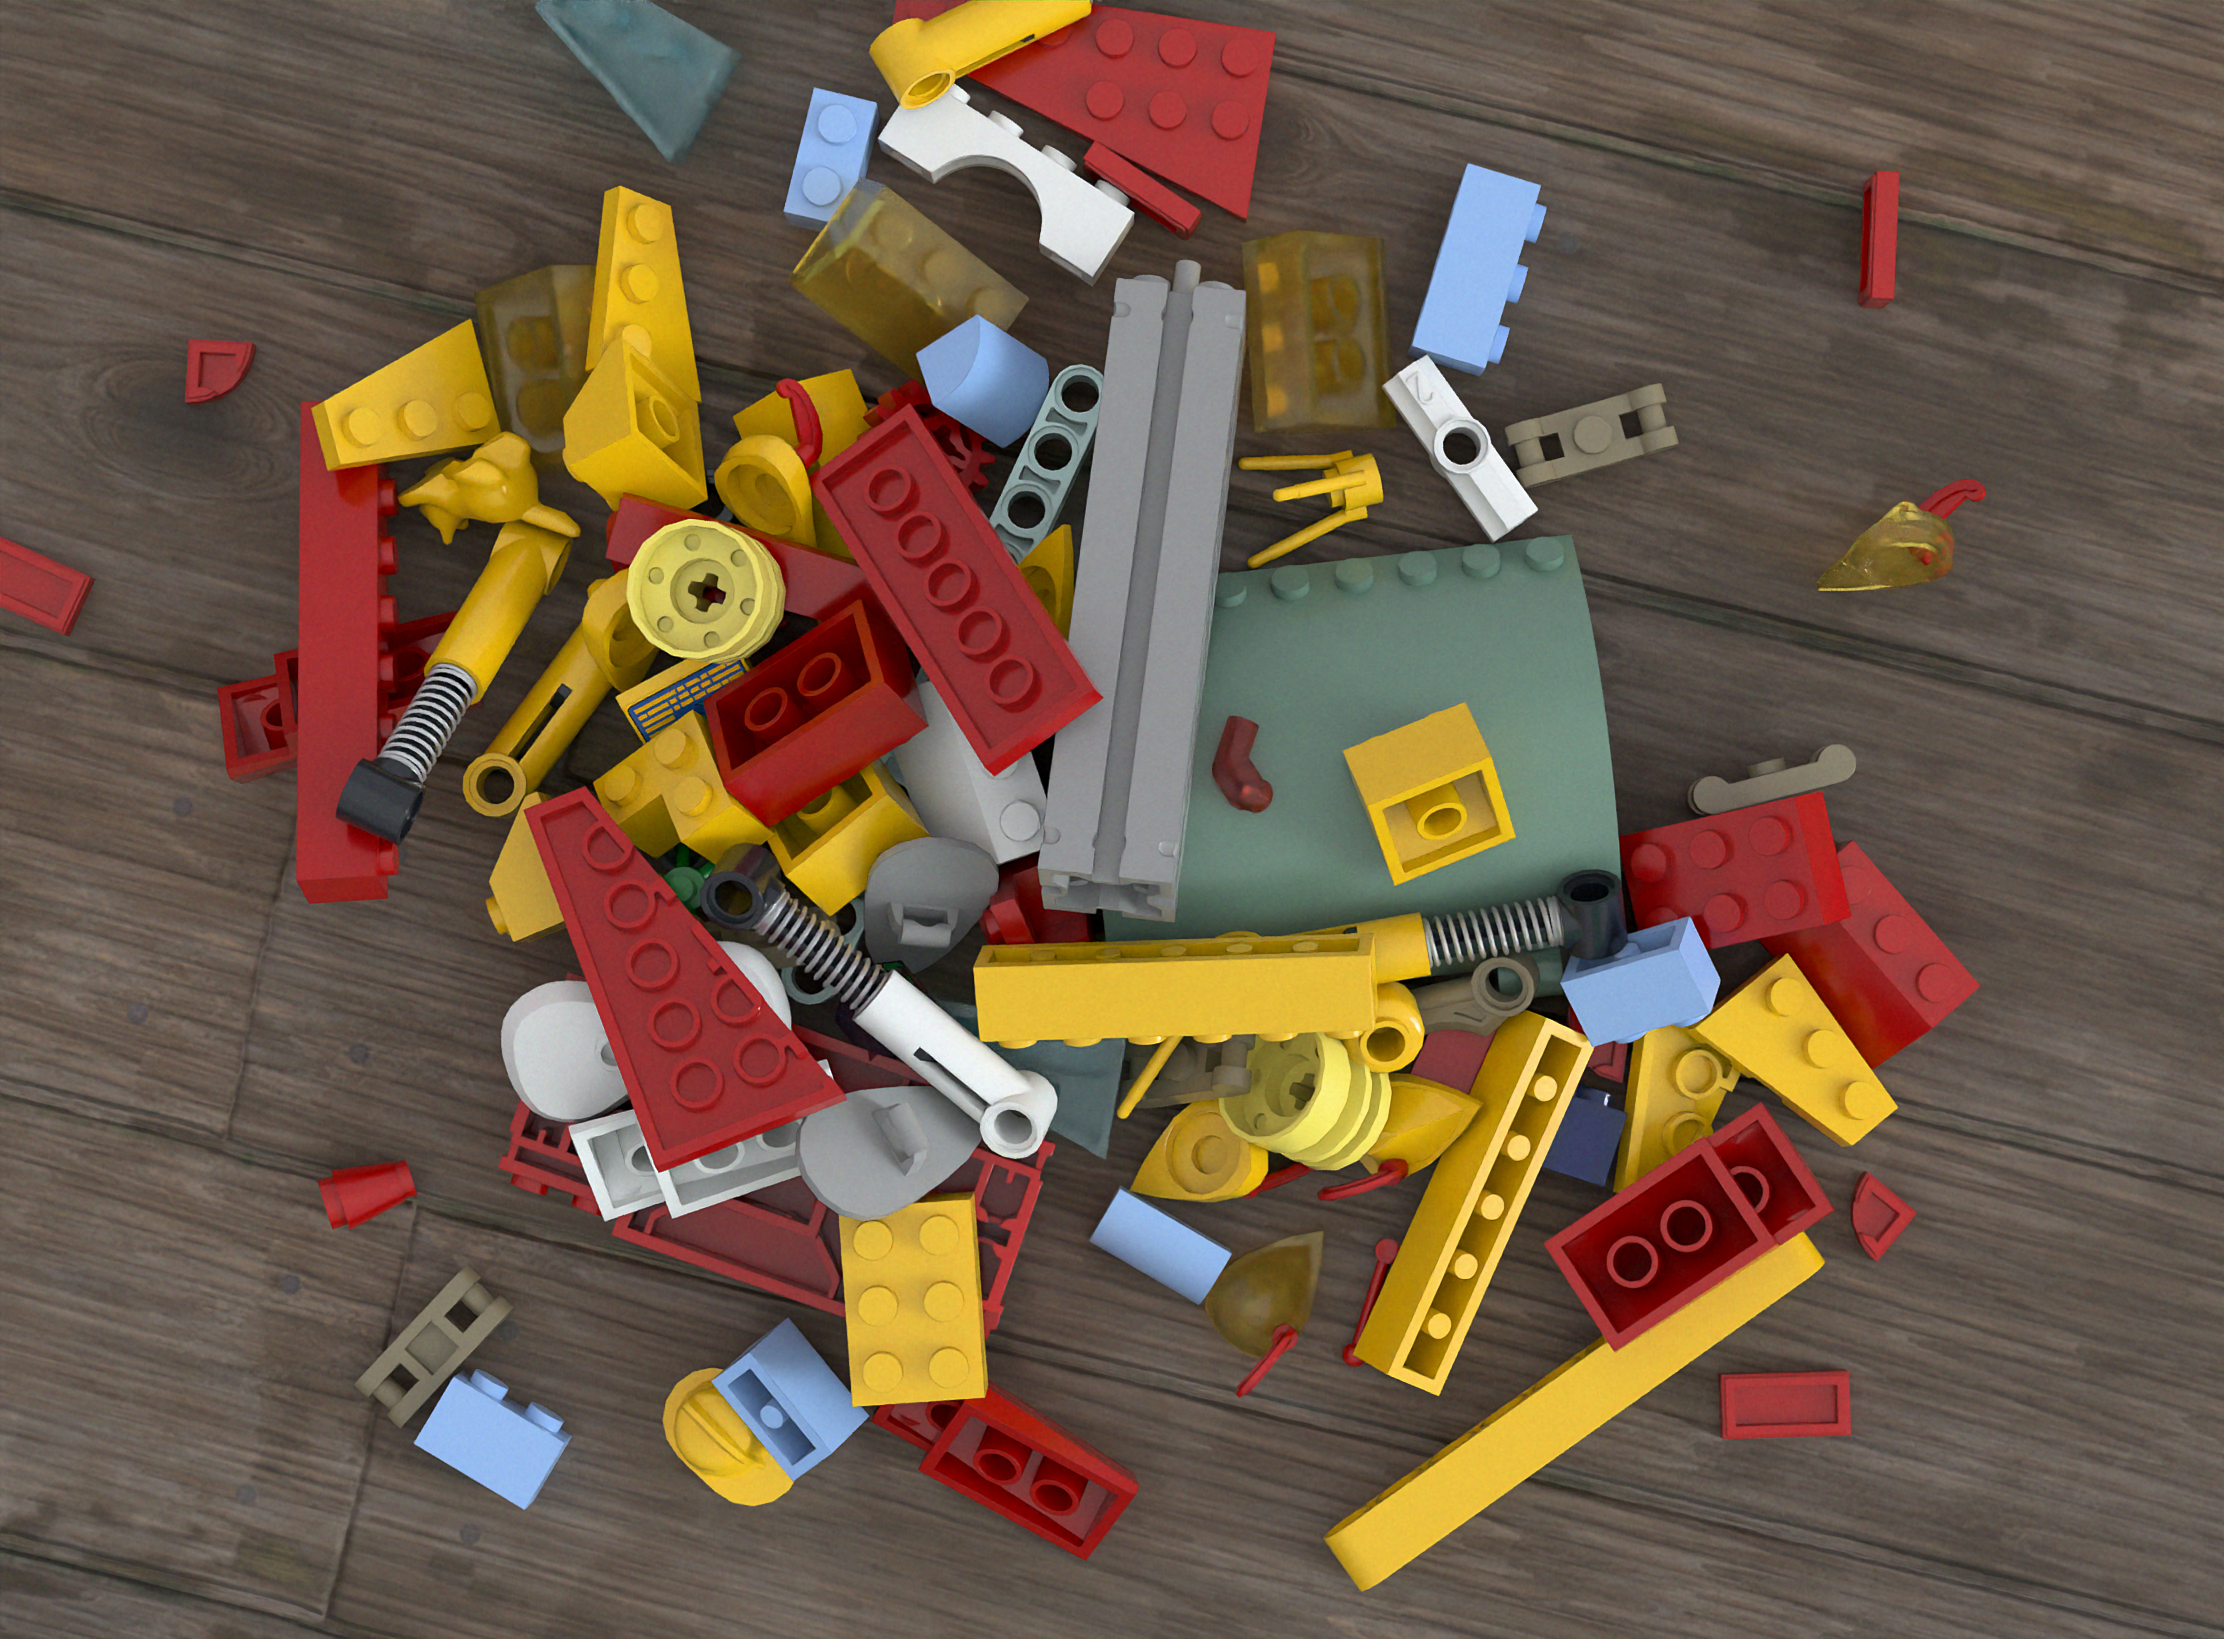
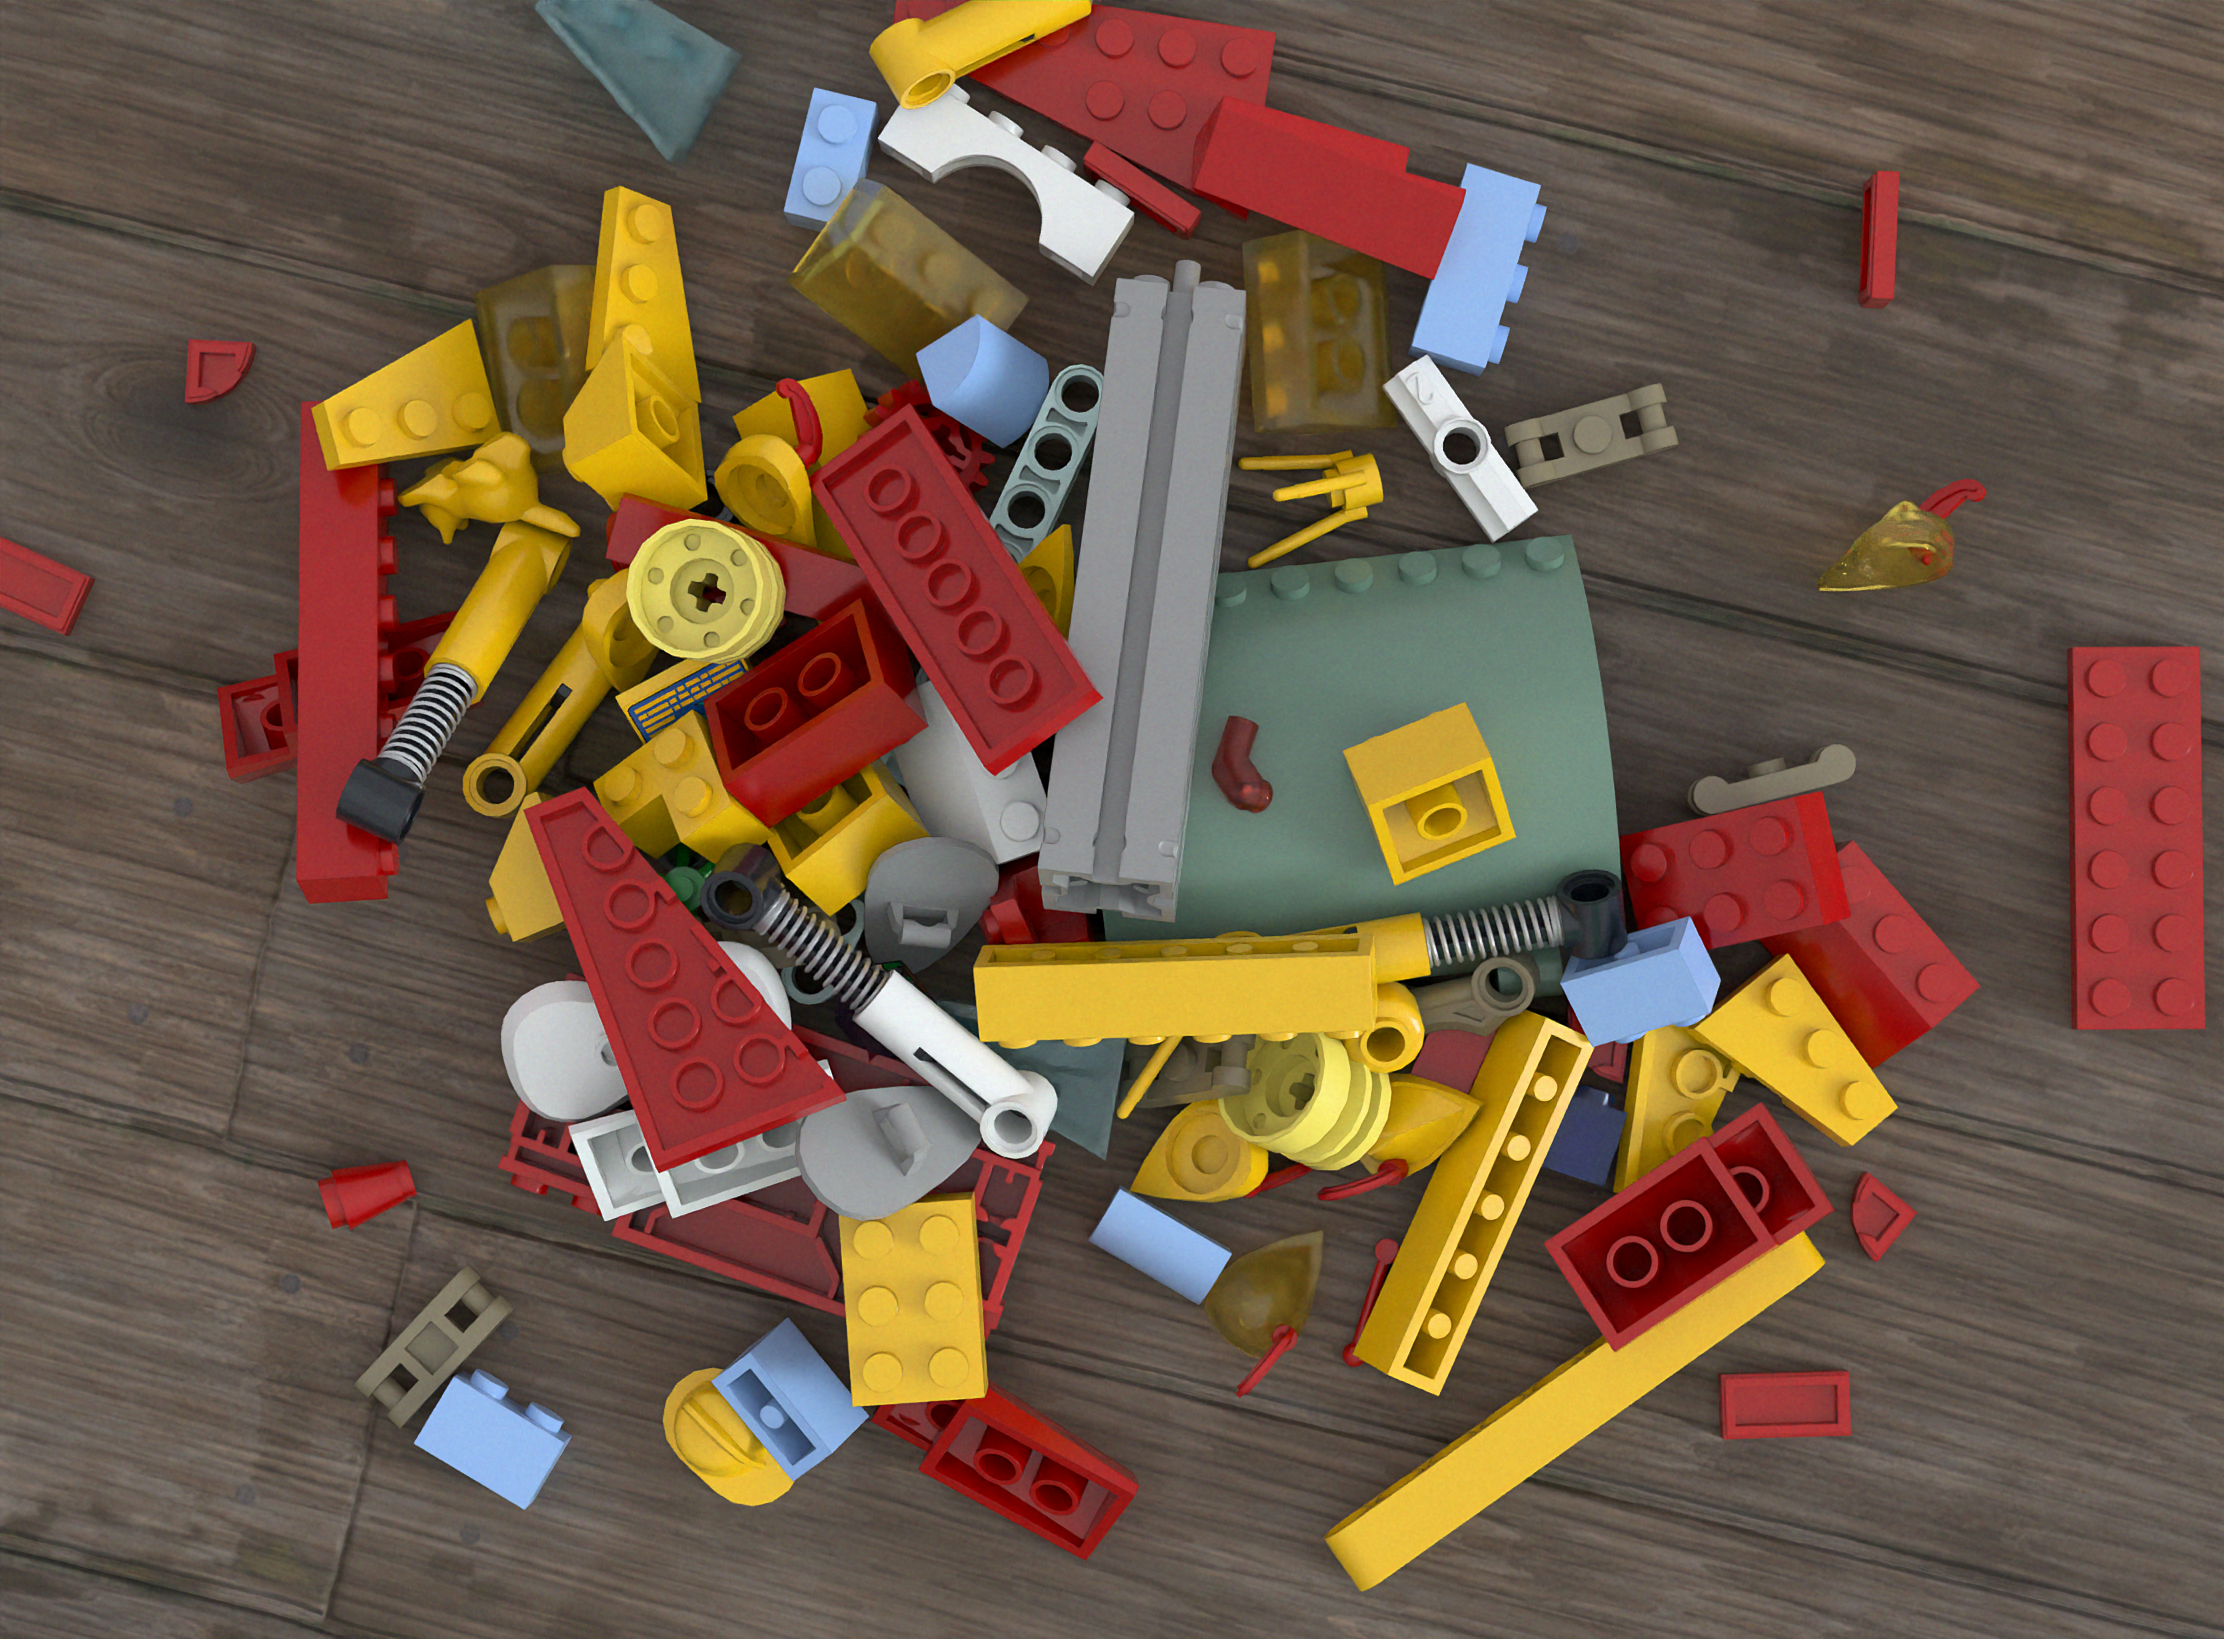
(1326, 183): none -> red slope
(2135, 838): none -> red plate

